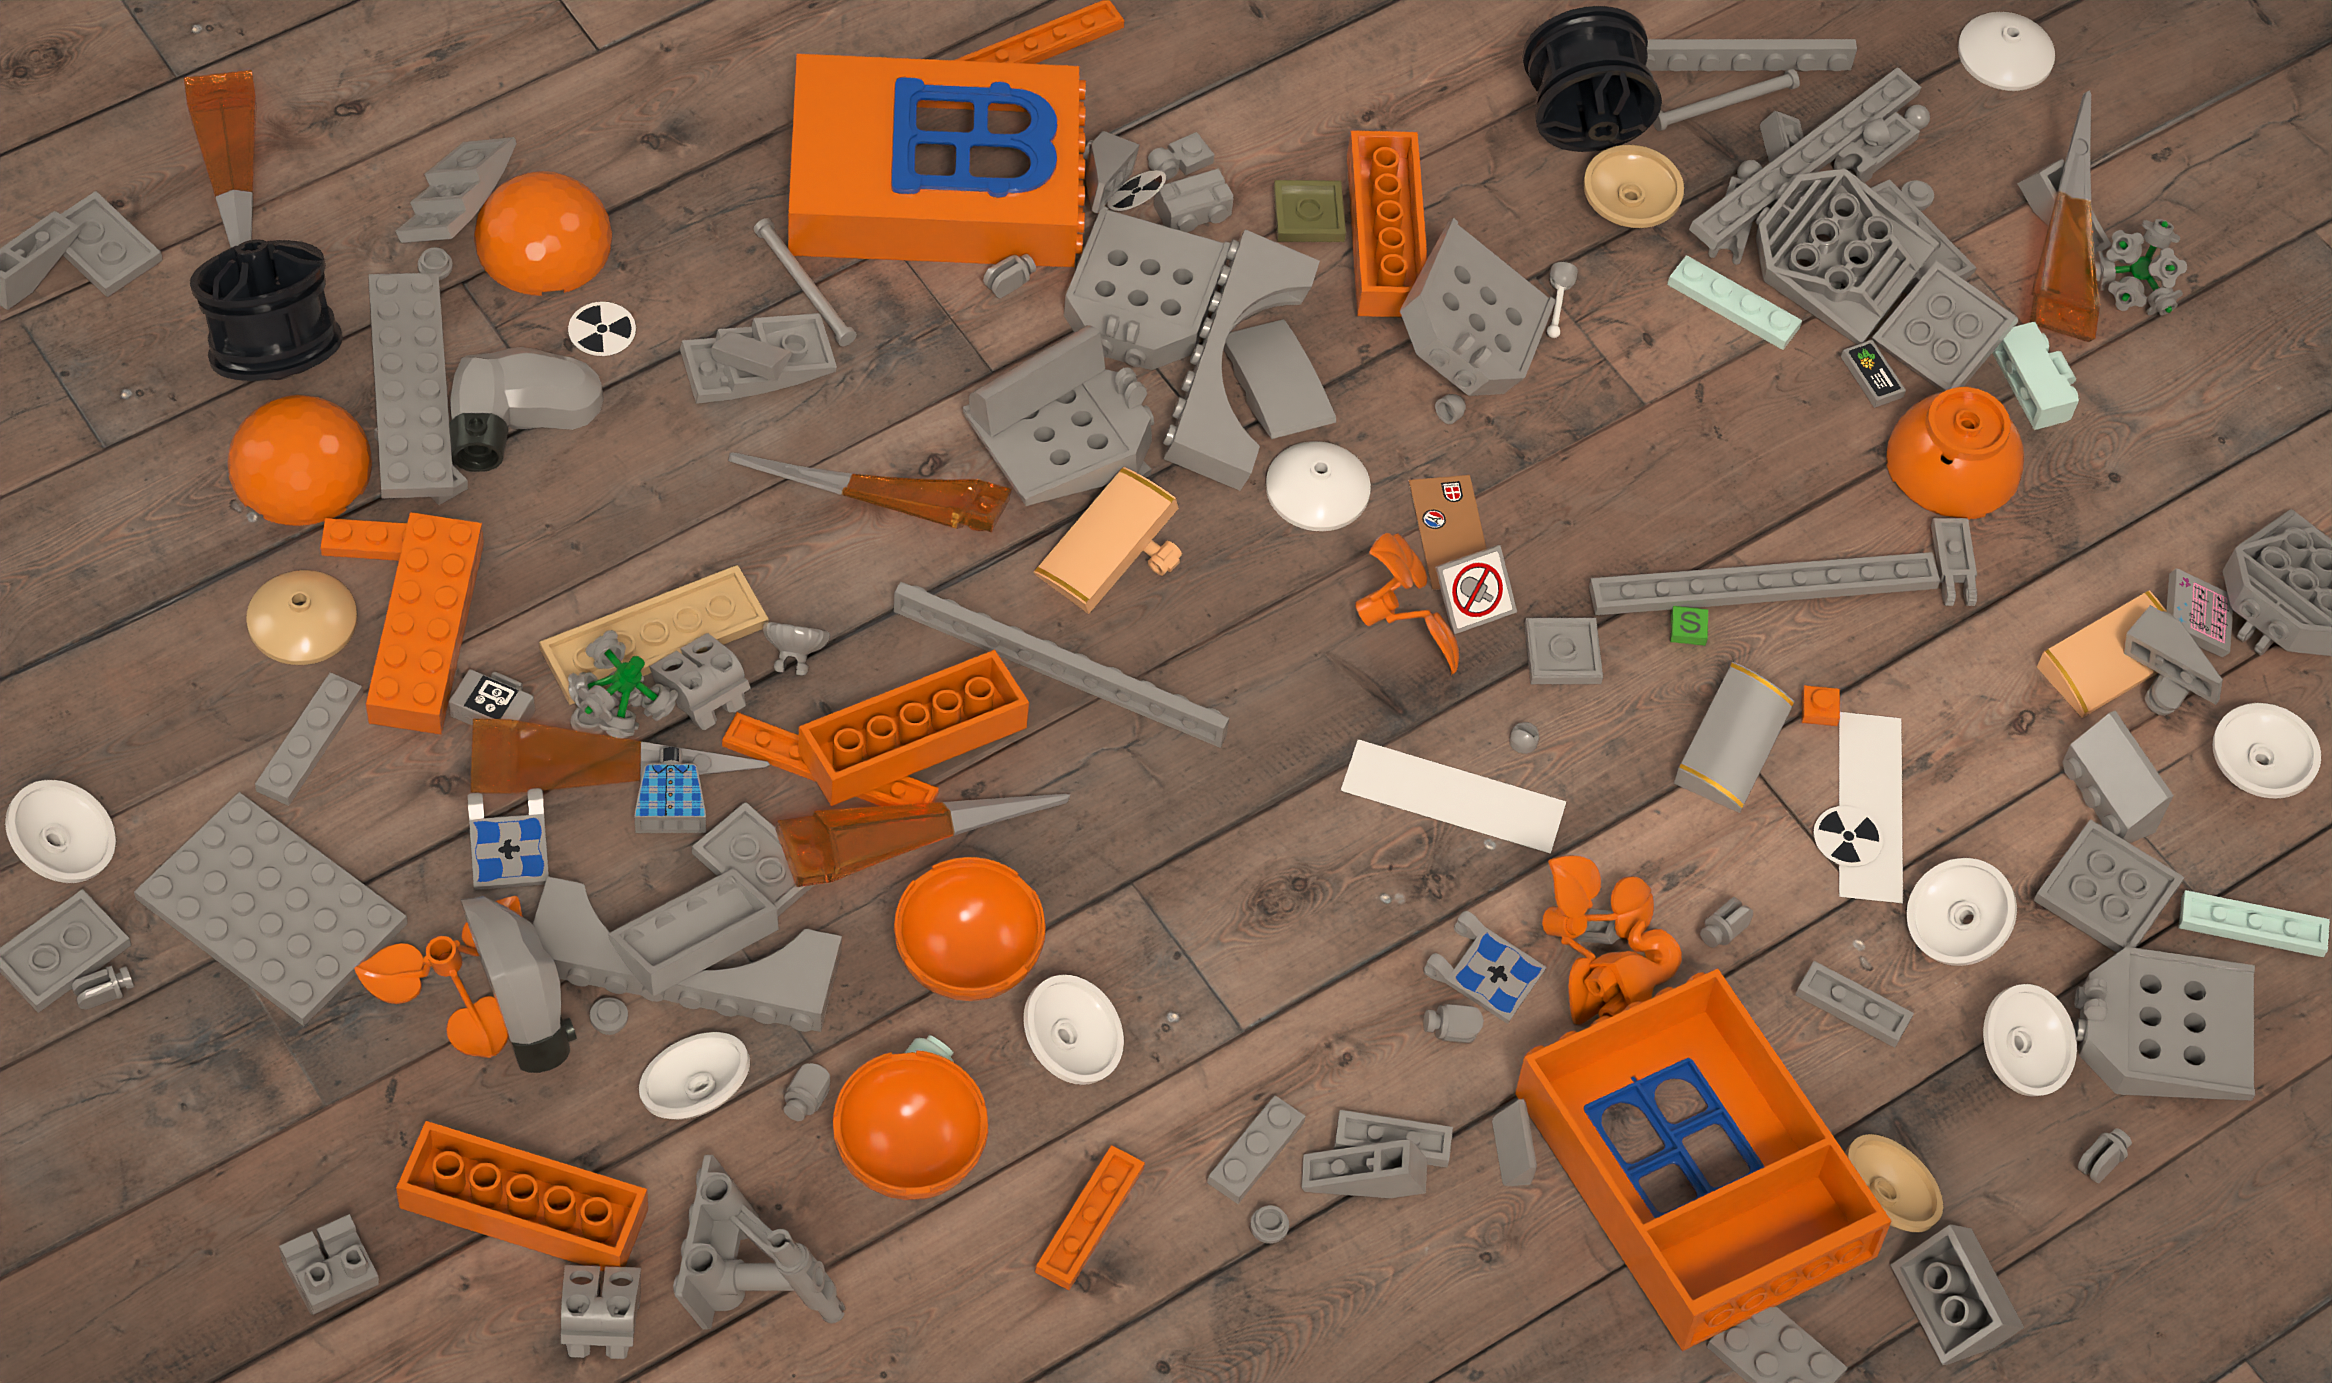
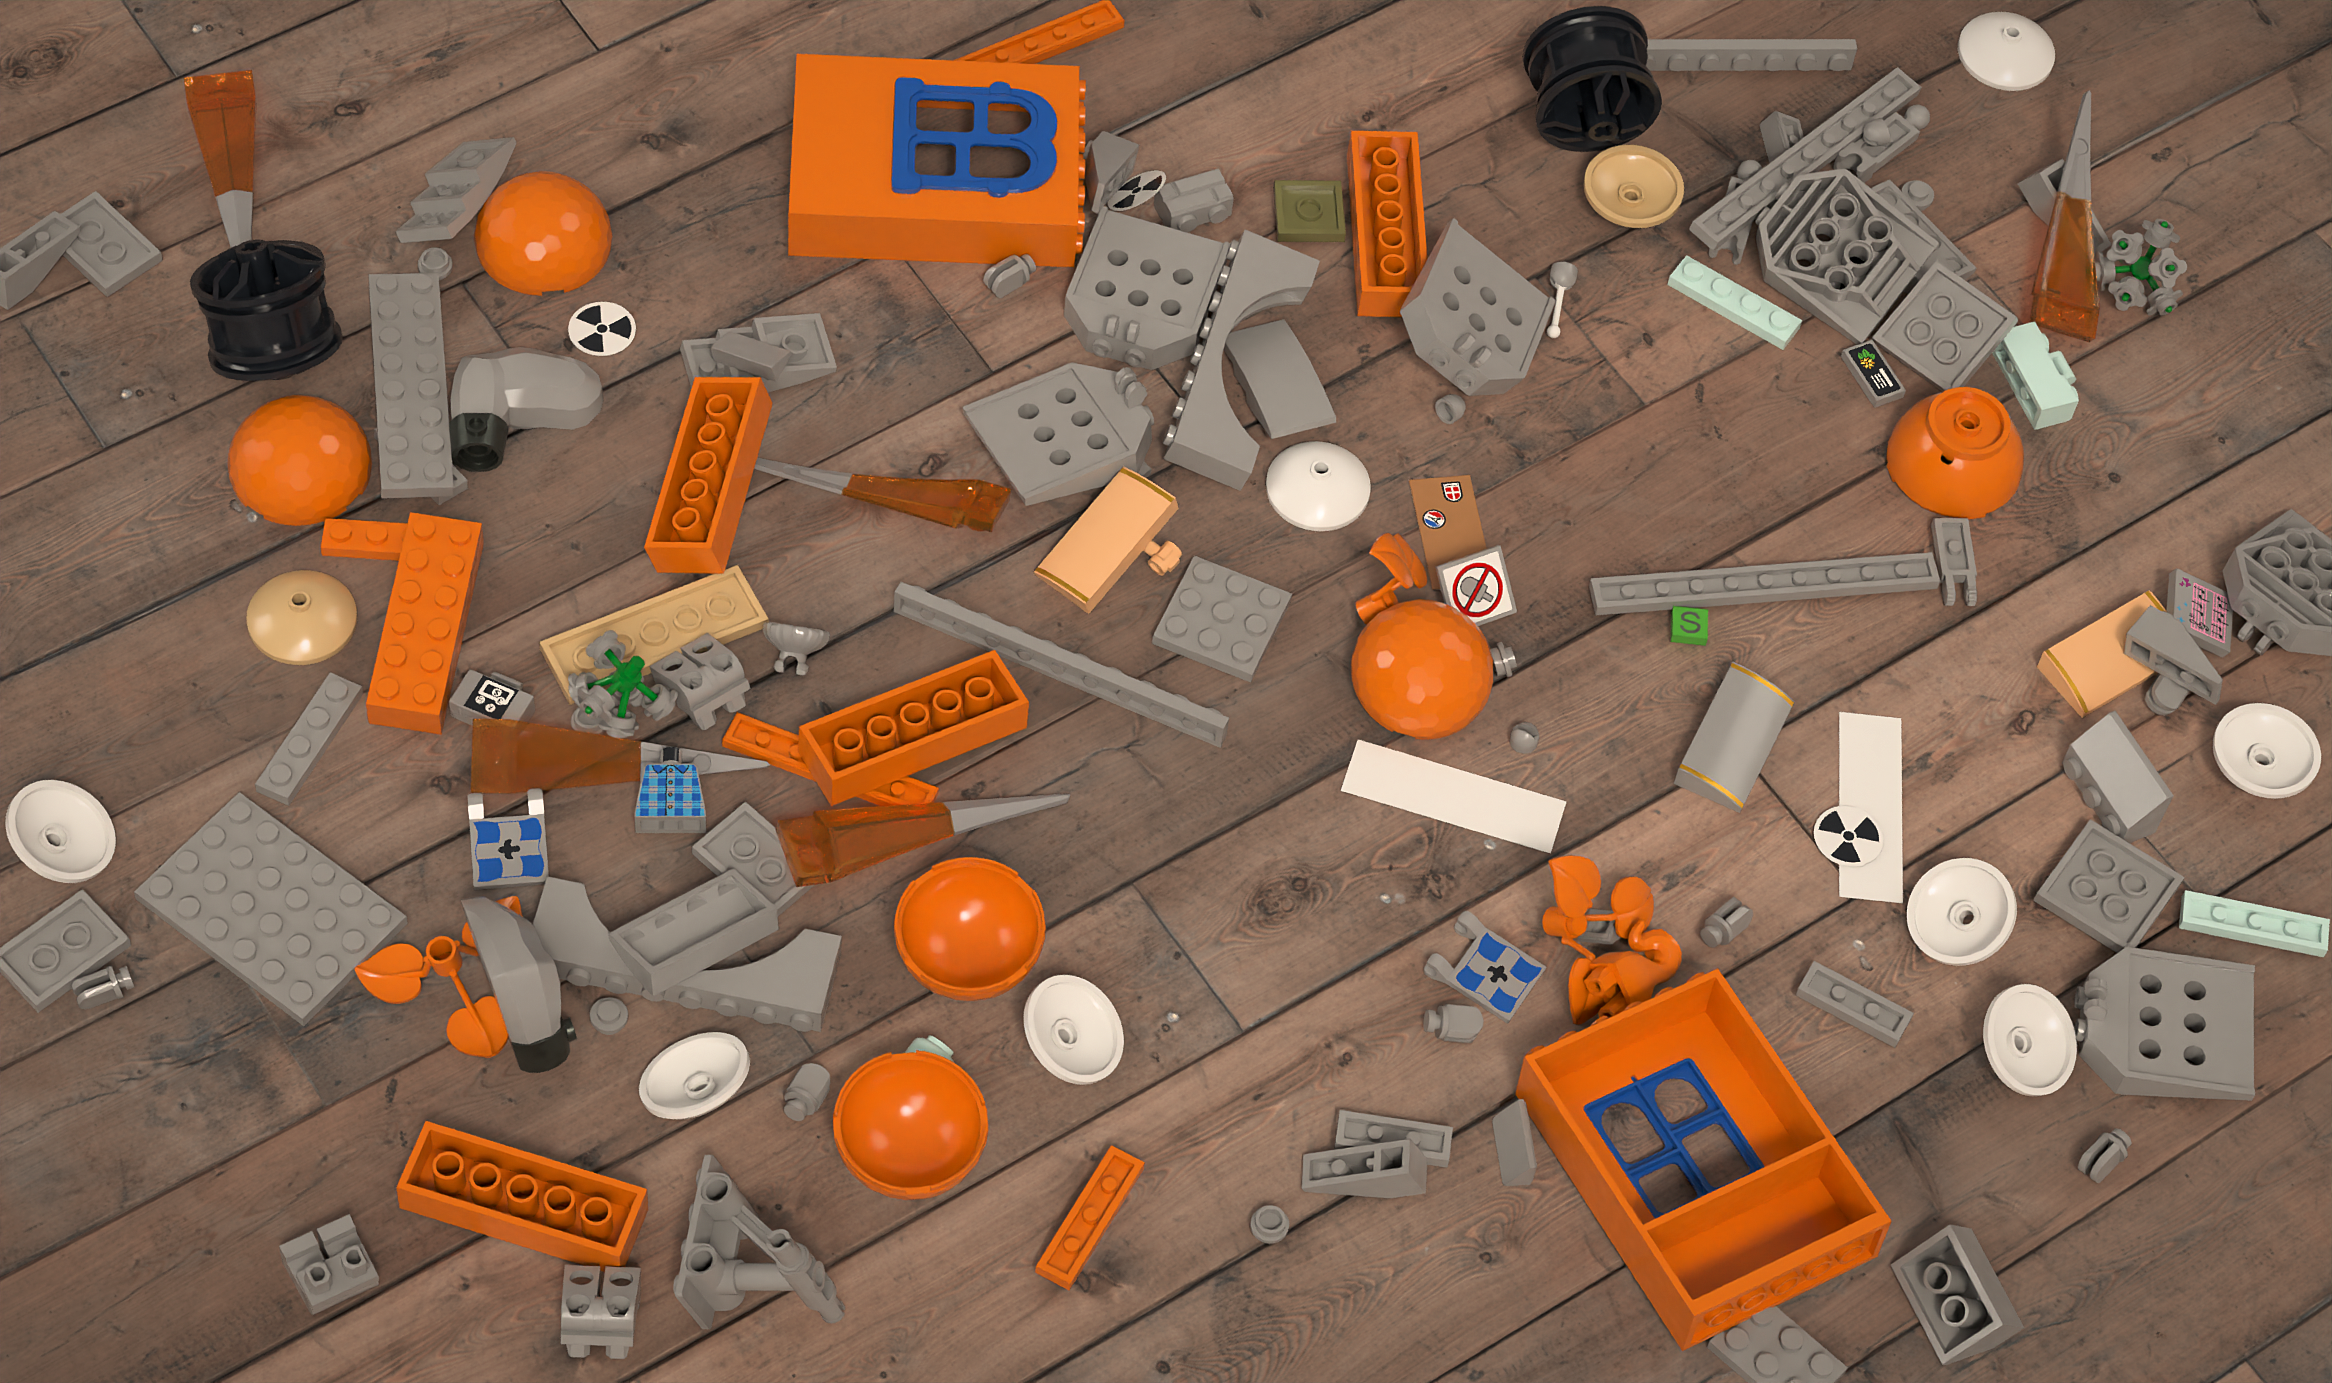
(708, 475): none -> orange brick
(844, 334): light grey bar -> none
(1038, 381): light grey brick -> none
(1186, 153): light grey plate -> none
(1222, 618): none -> light grey plate
(1256, 1149): light grey plate -> none
(1422, 669): none -> orange piece
(1503, 660): none -> light grey plate
(1563, 651): light grey tile -> none
(1788, 80): light grey bar -> none
(1820, 705): orange plate -> none
(1897, 1182): tan dish -> none

